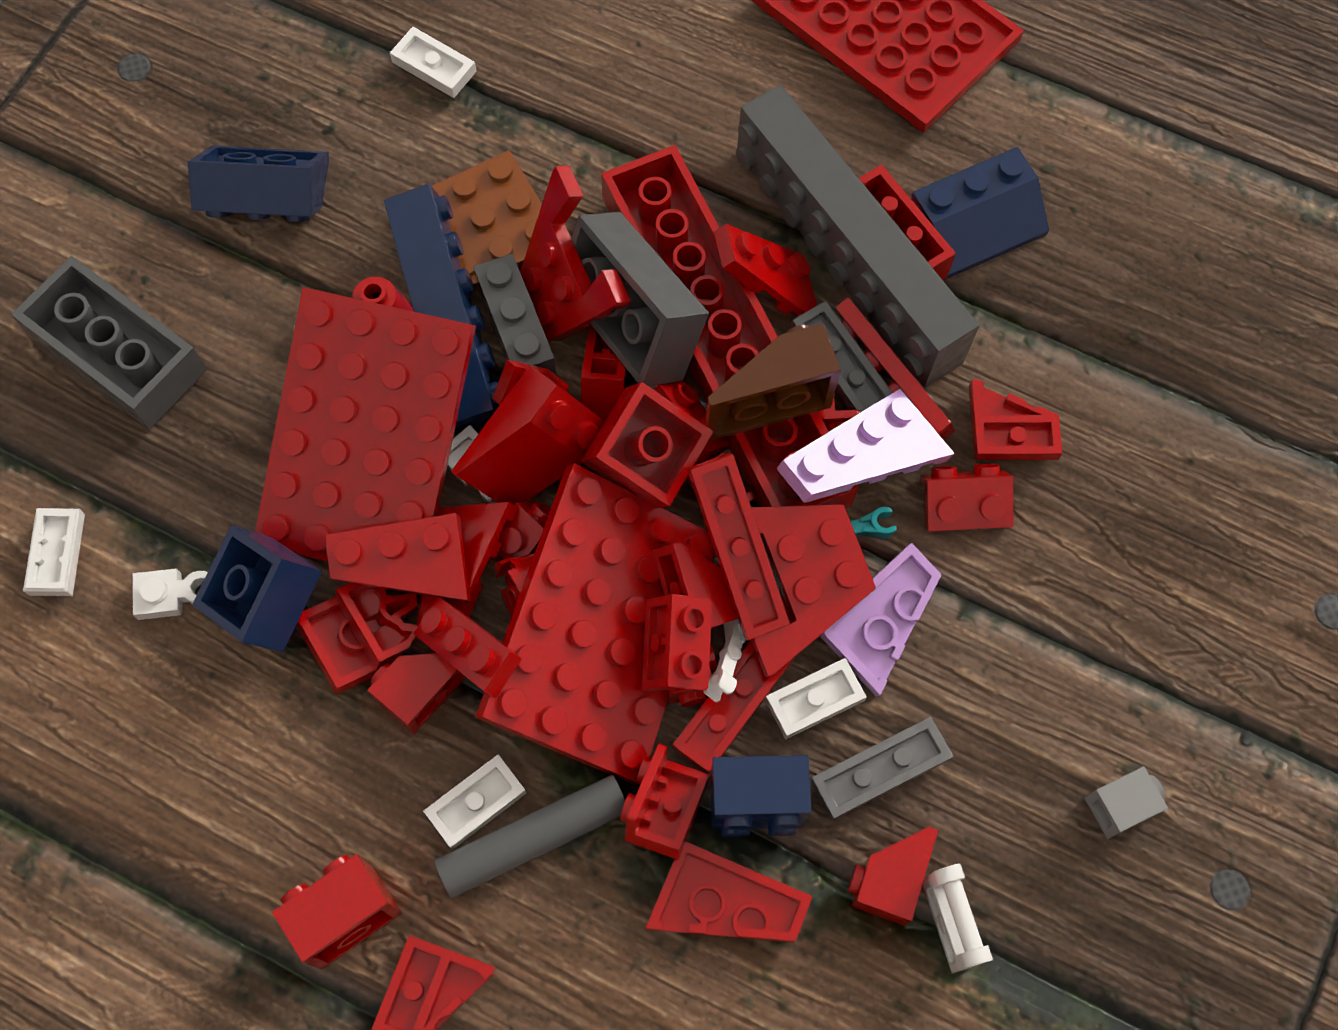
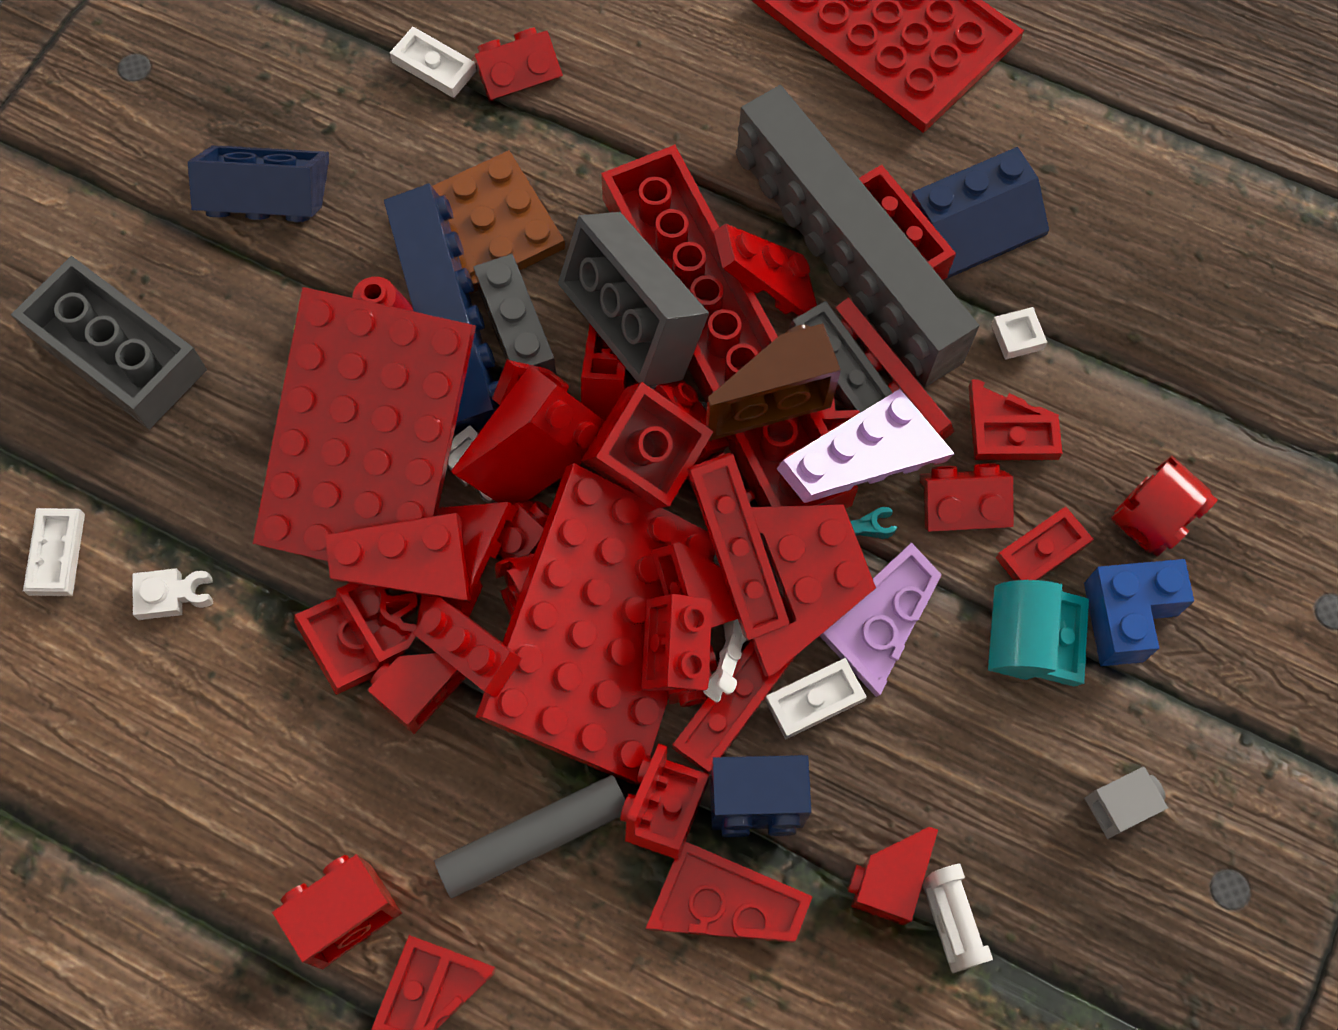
(256, 589): dark blue brick -> none
(475, 802): white plate -> none
(517, 64): none -> red bracket
(555, 272): red wing -> none
(881, 768): flat silver plate -> none
(1019, 333): none -> white plate
(1038, 632): none -> teal brick
(1045, 547): none -> red plate
(1126, 602): none -> blue brick
(1163, 506): none -> red brick

